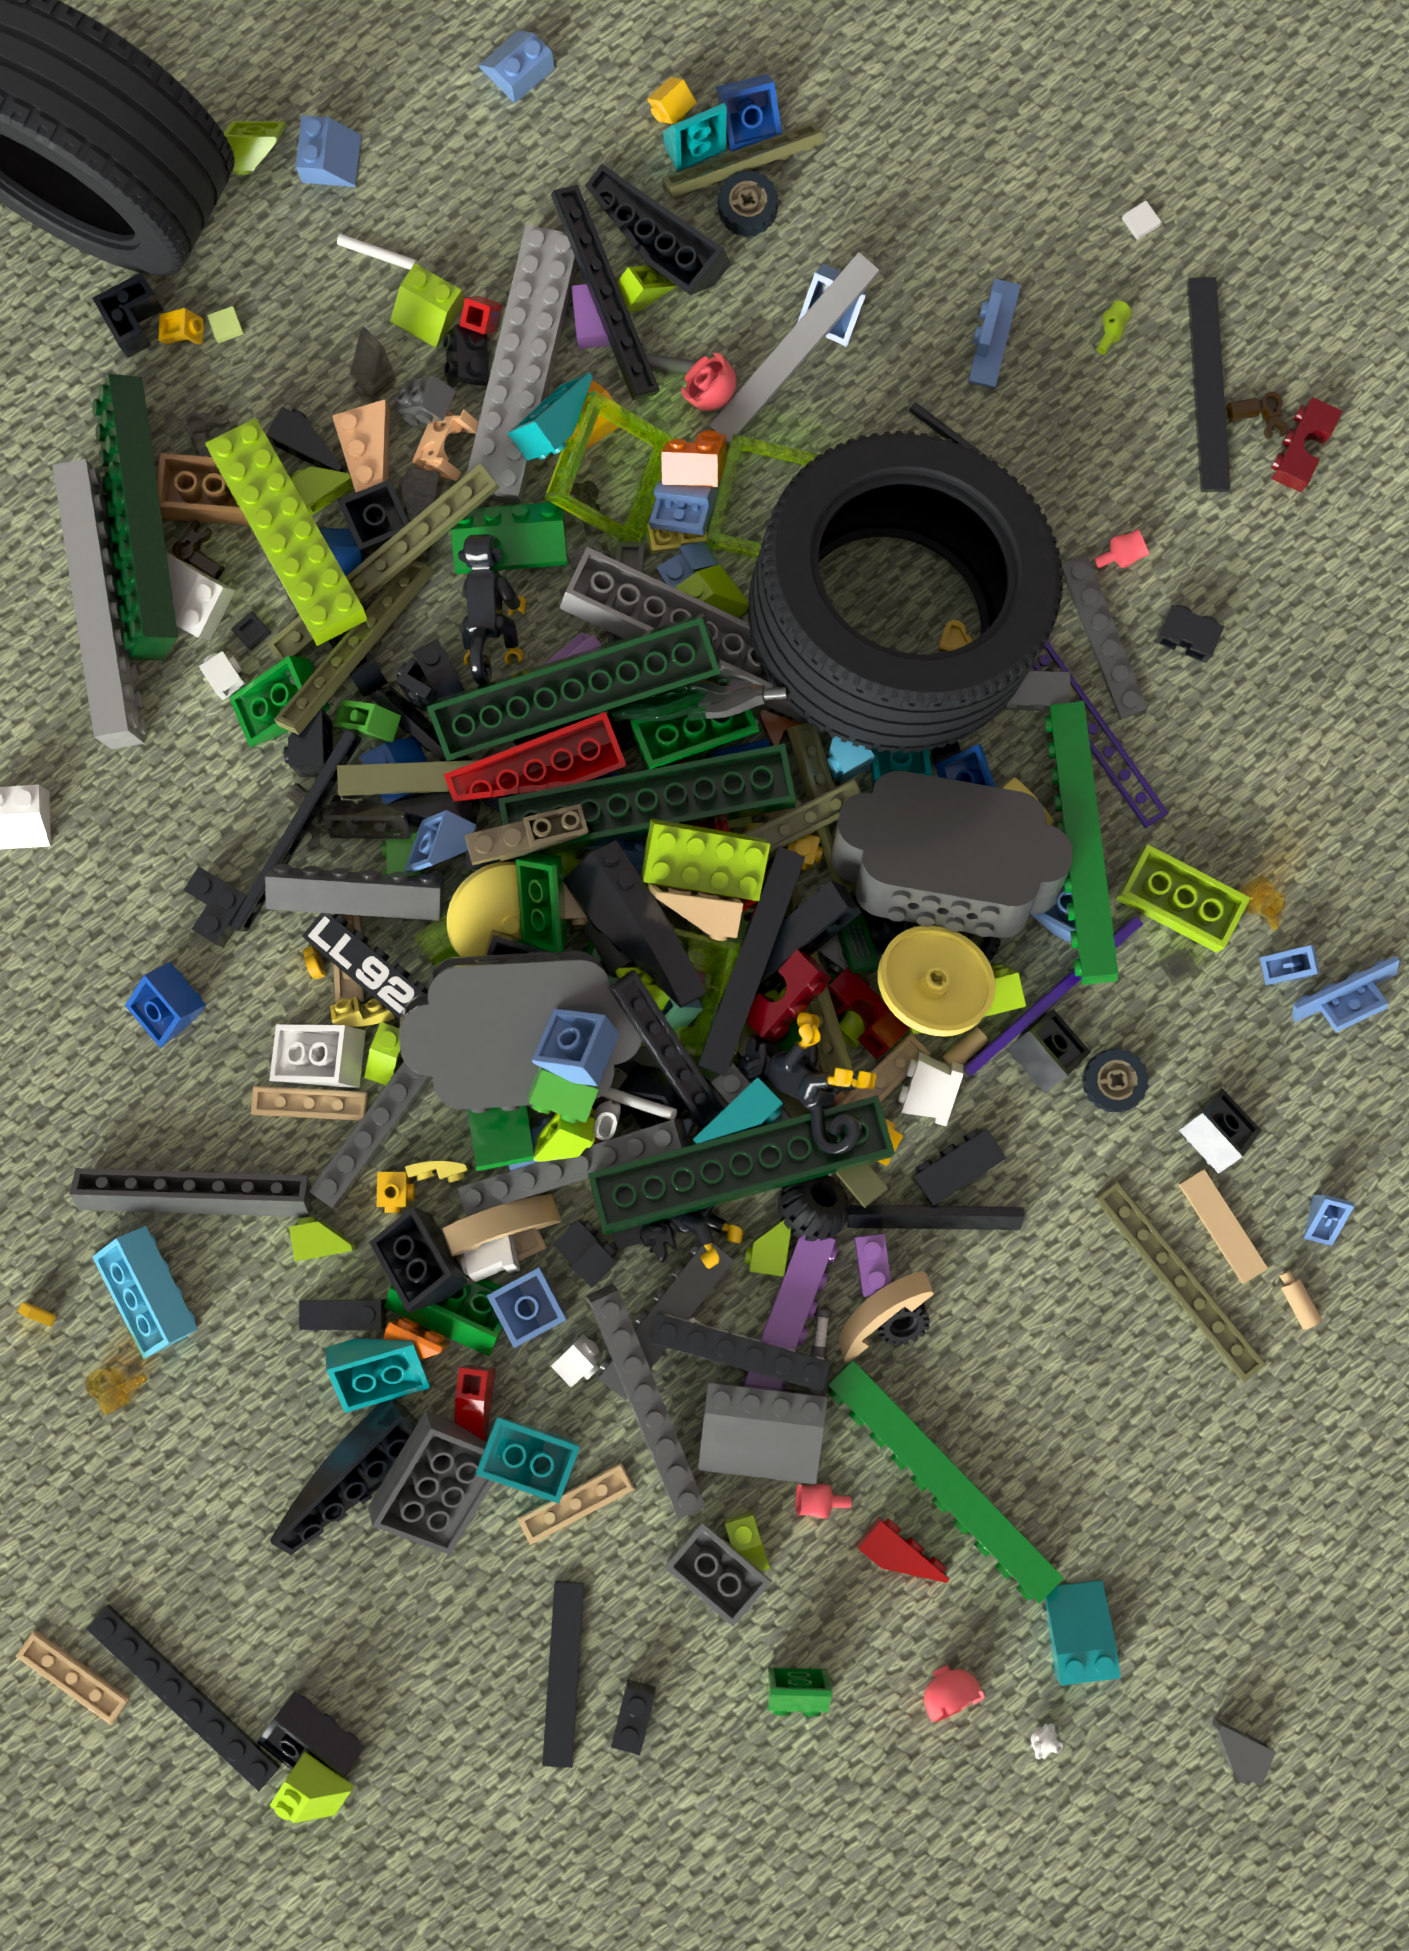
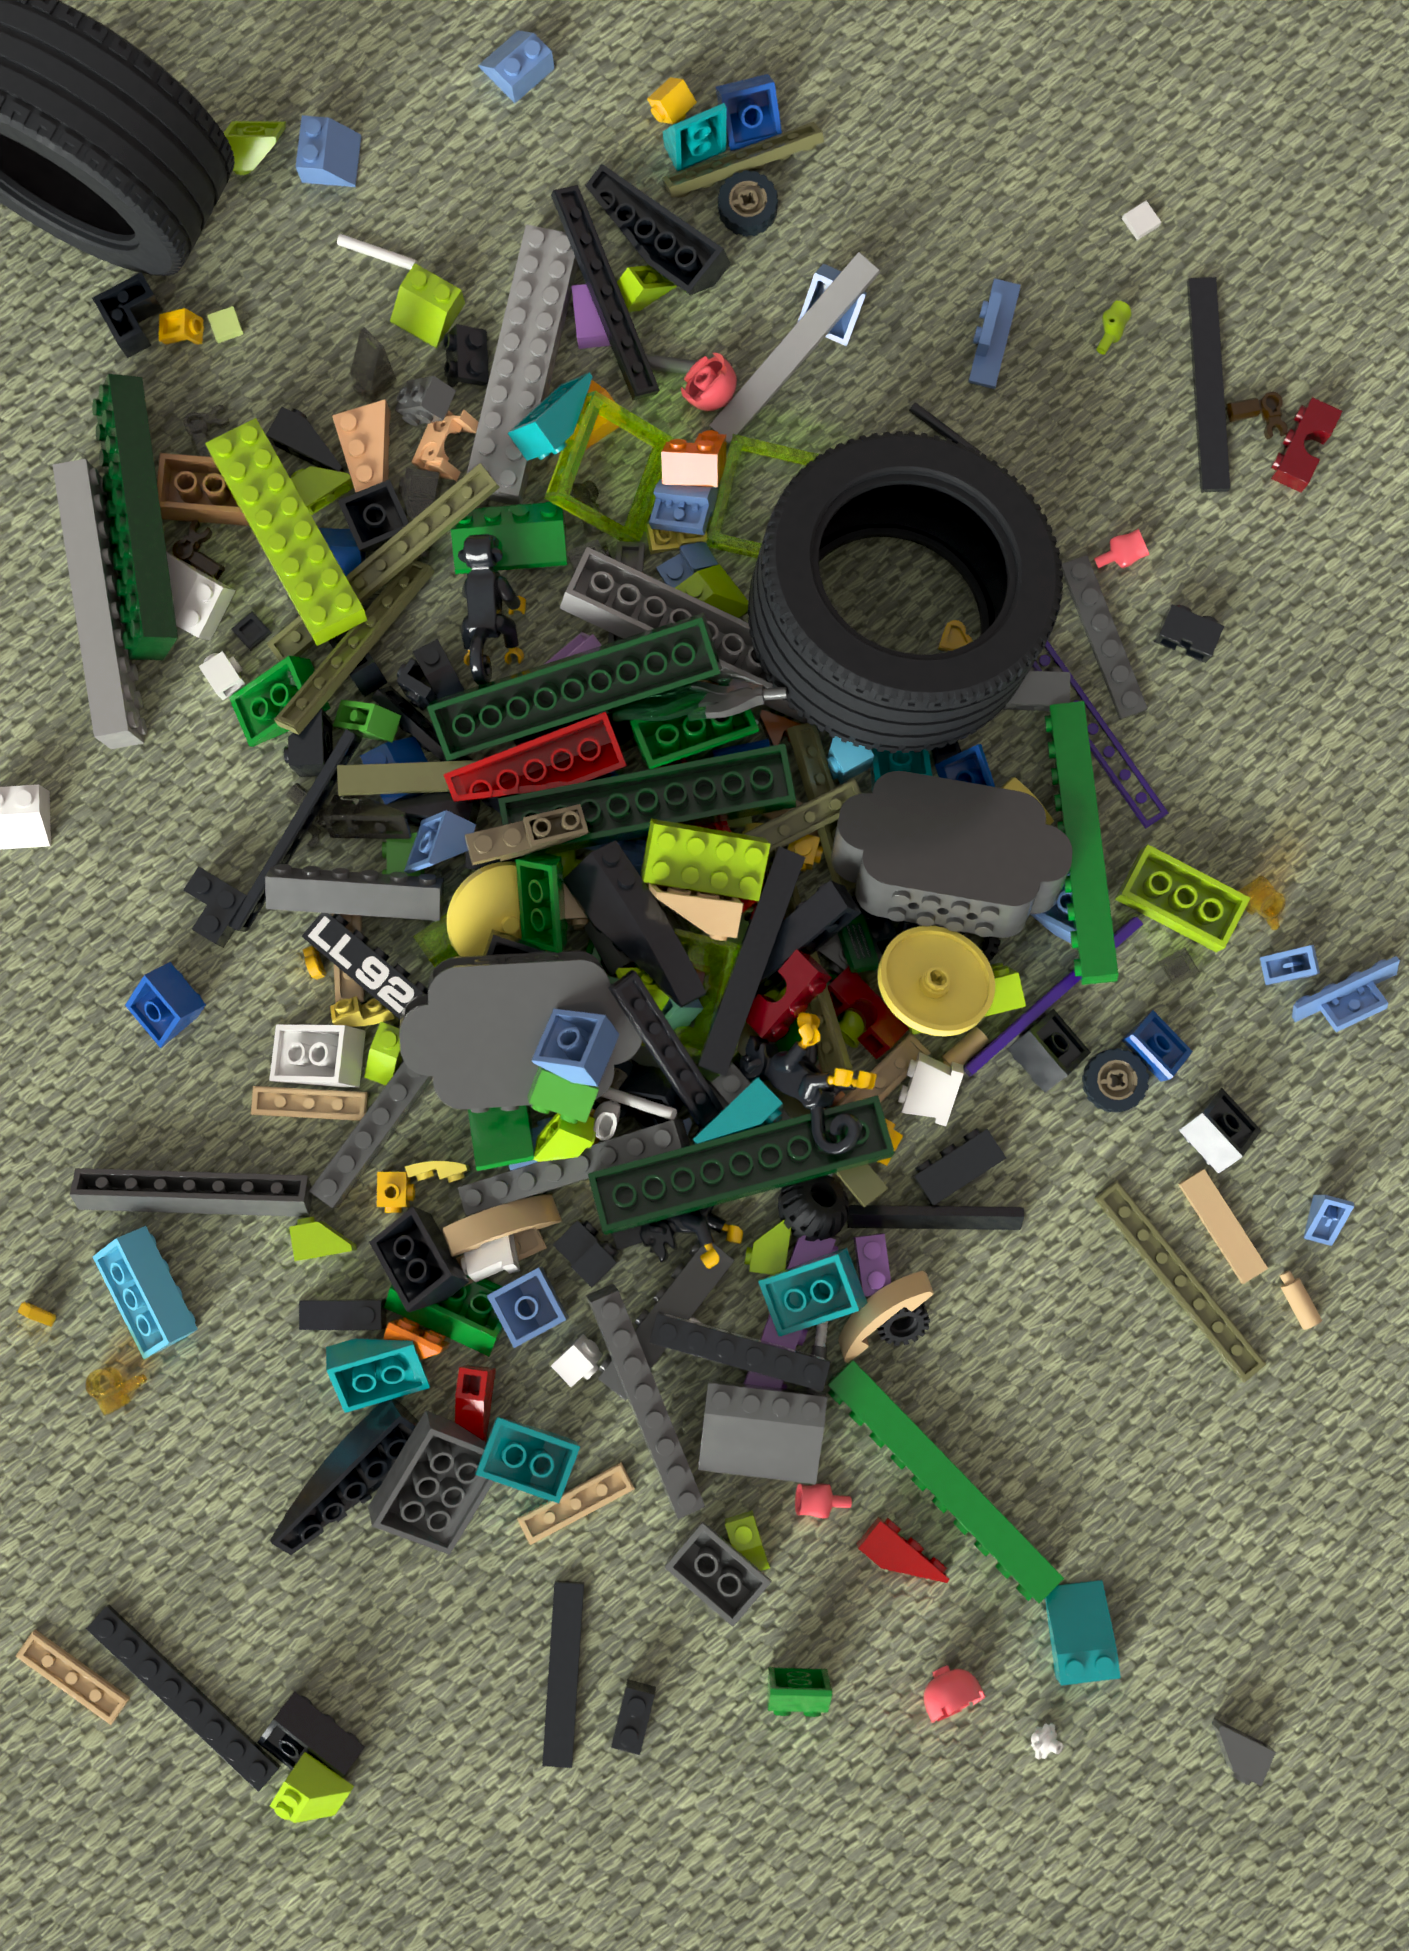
(481, 314): red brick -> none
(813, 1292): none -> teal slope
(1157, 1046): none -> blue slope

